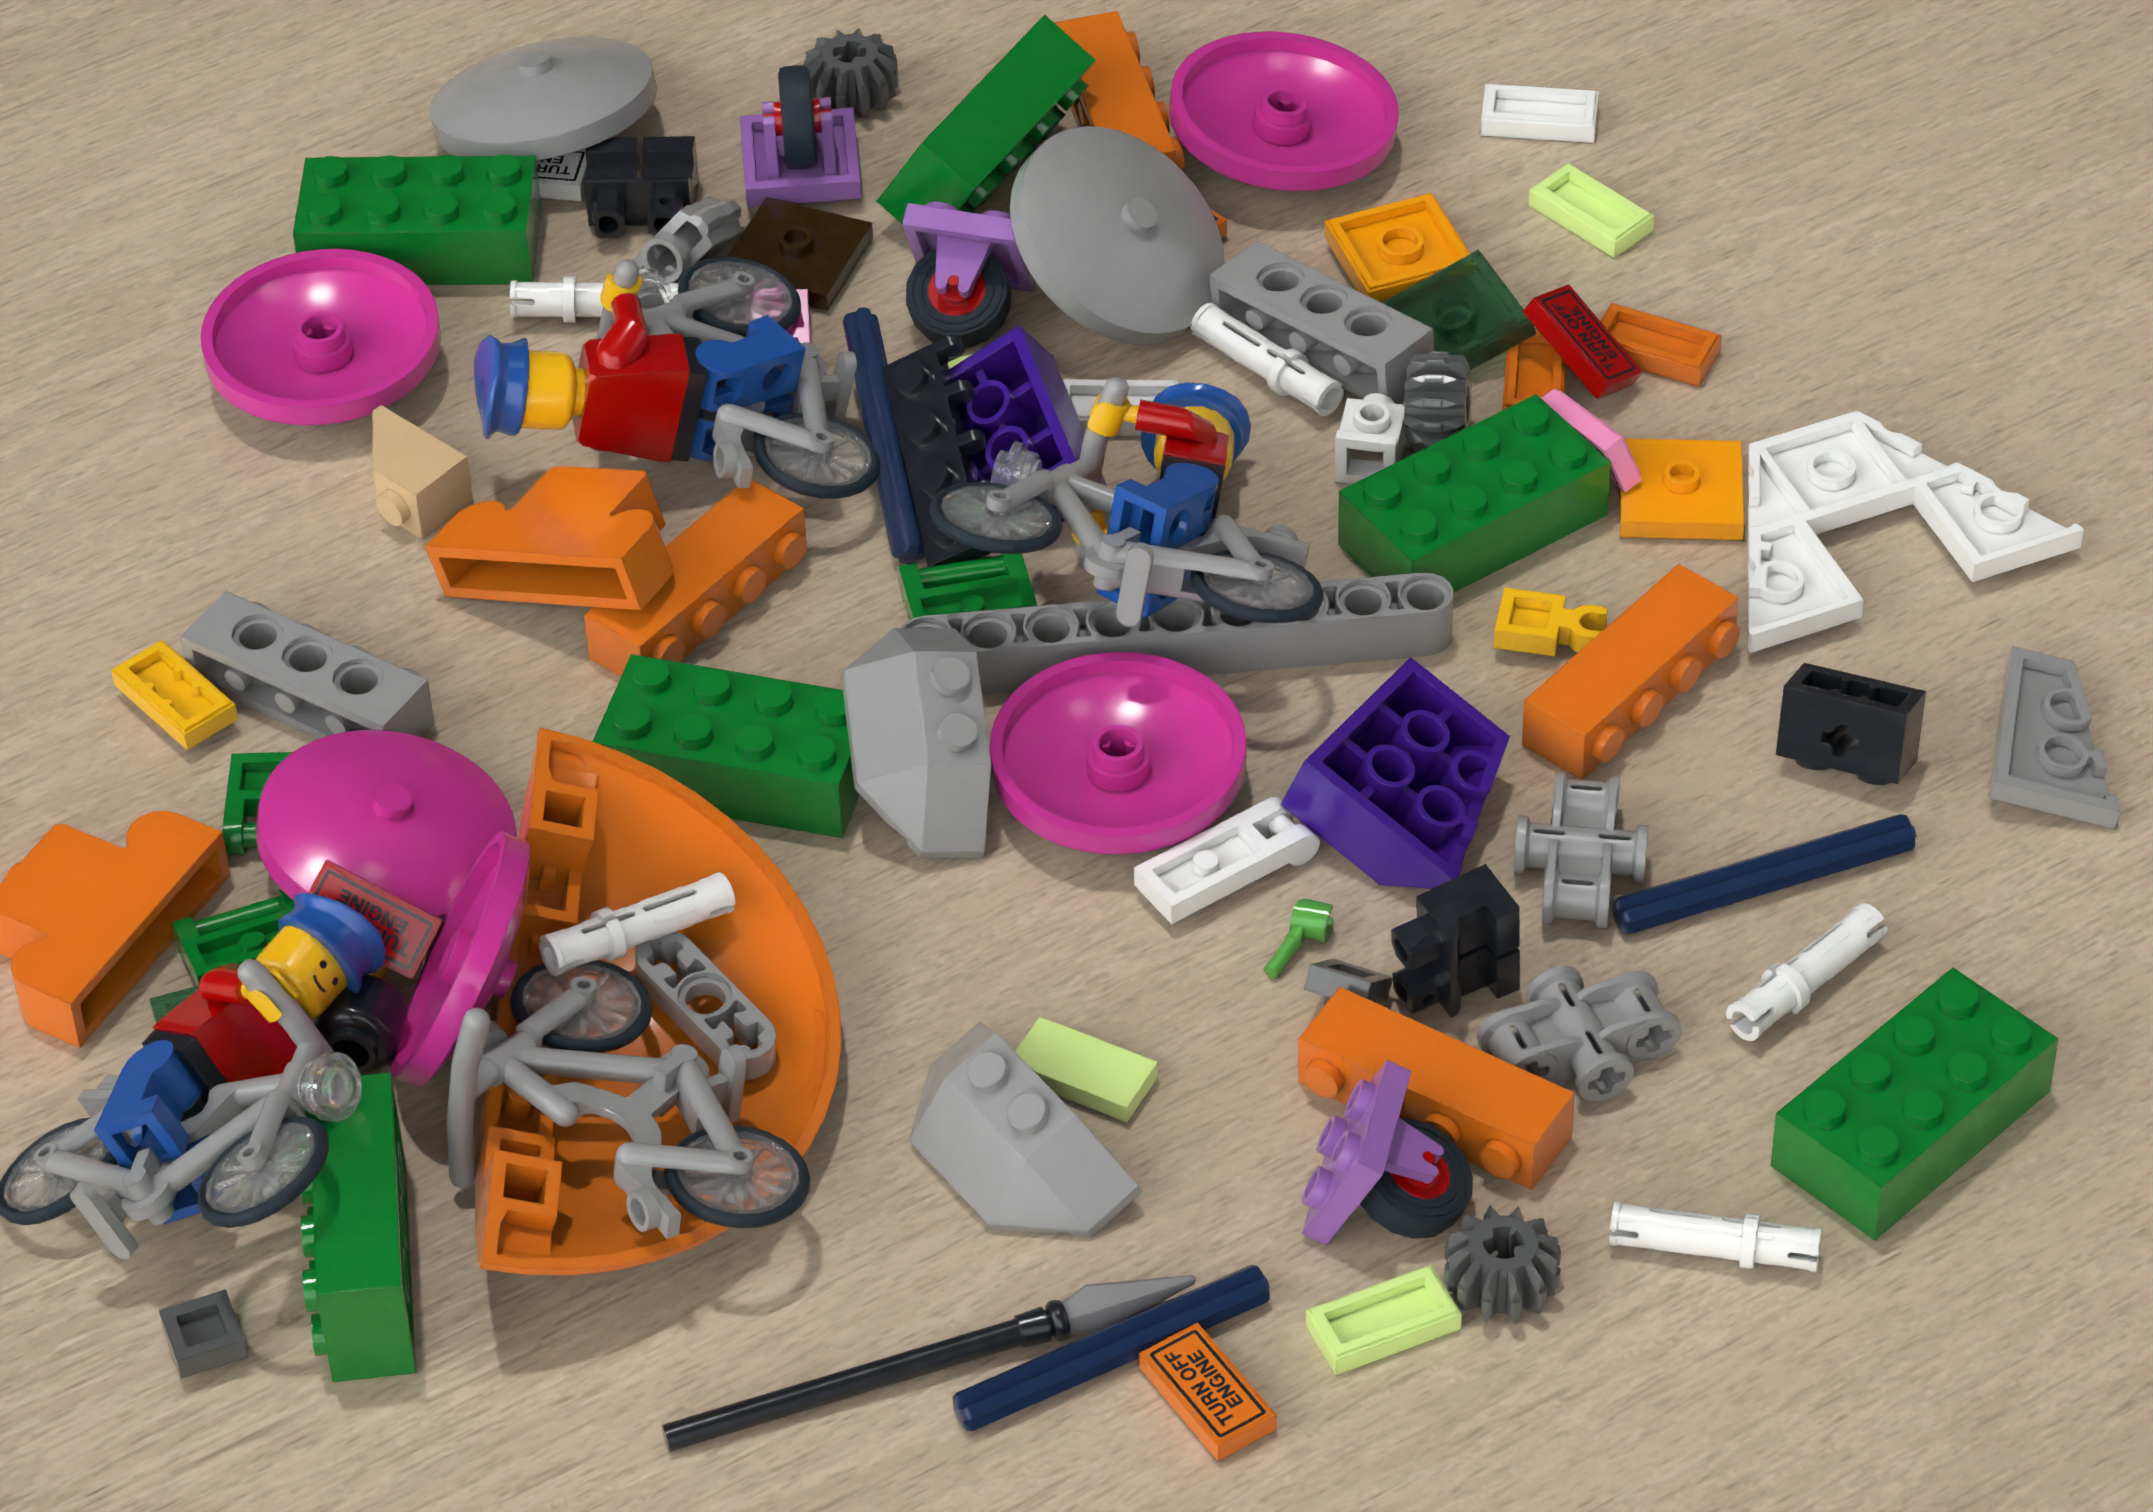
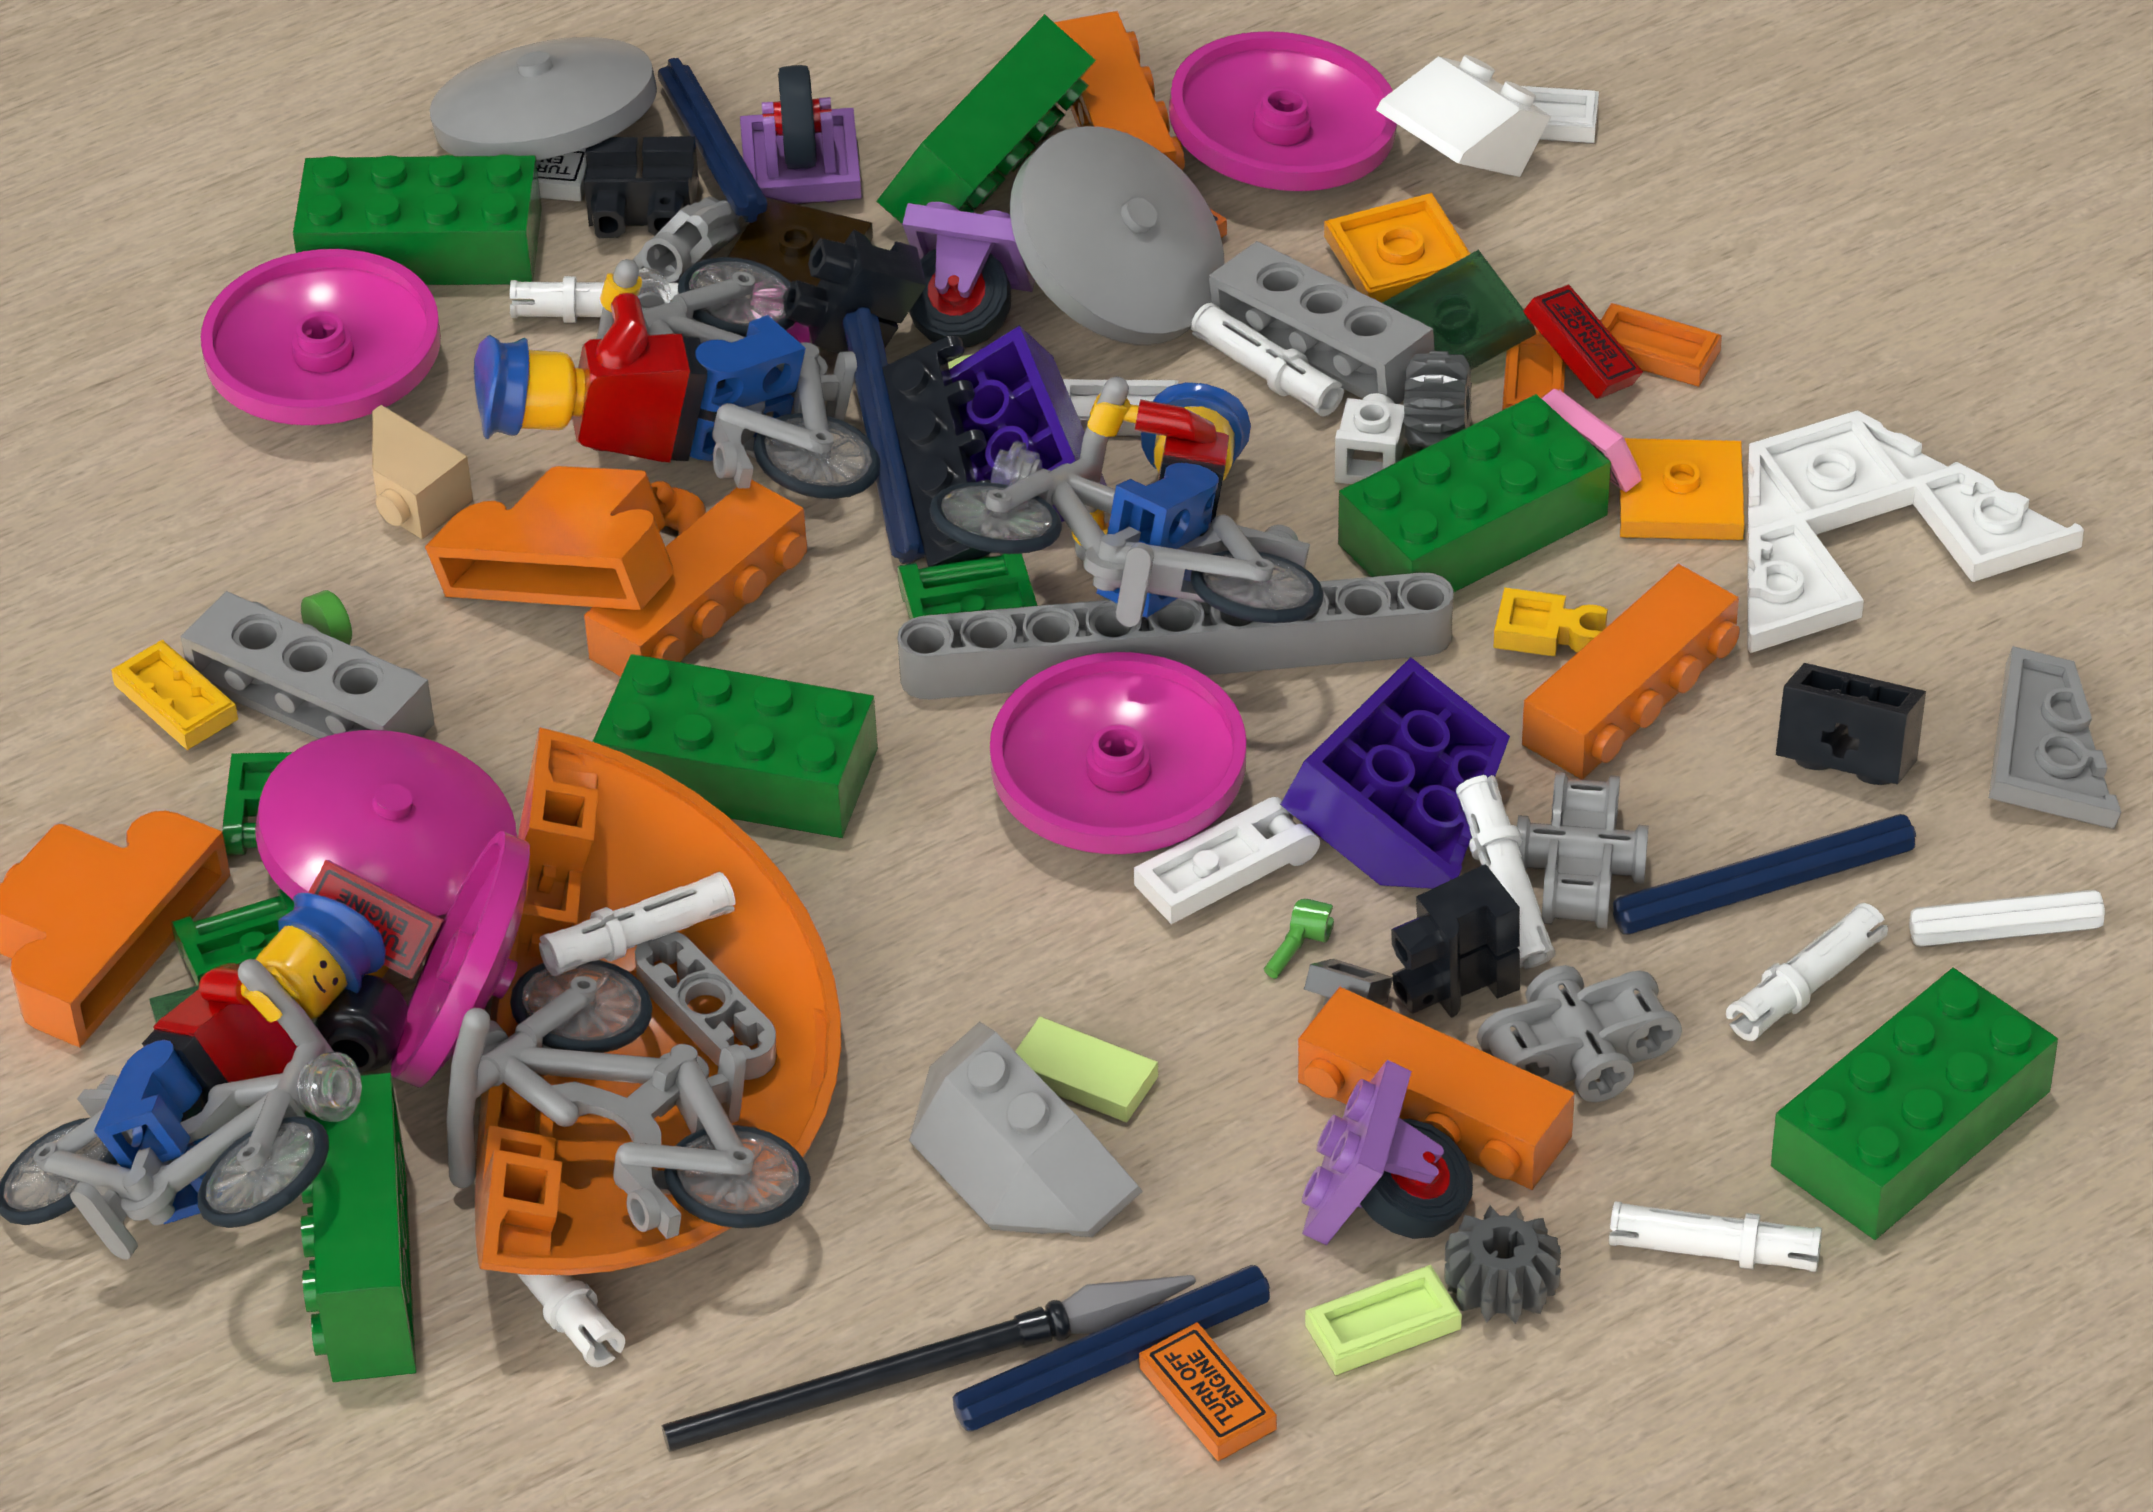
(203, 1333): dark grey plate -> none
(327, 615): none -> bright green tile
(573, 1309): none -> white pin
(677, 506): none -> orange arm
(712, 140): none -> dark blue axle
(853, 71): dark grey gear -> none
(853, 278): none -> black hips
(921, 739): light grey wedge -> none
(1469, 114): none -> white slope
(1497, 846): none -> white pin
(1591, 210): yellowish green tile -> none
(2006, 918): none -> white axle

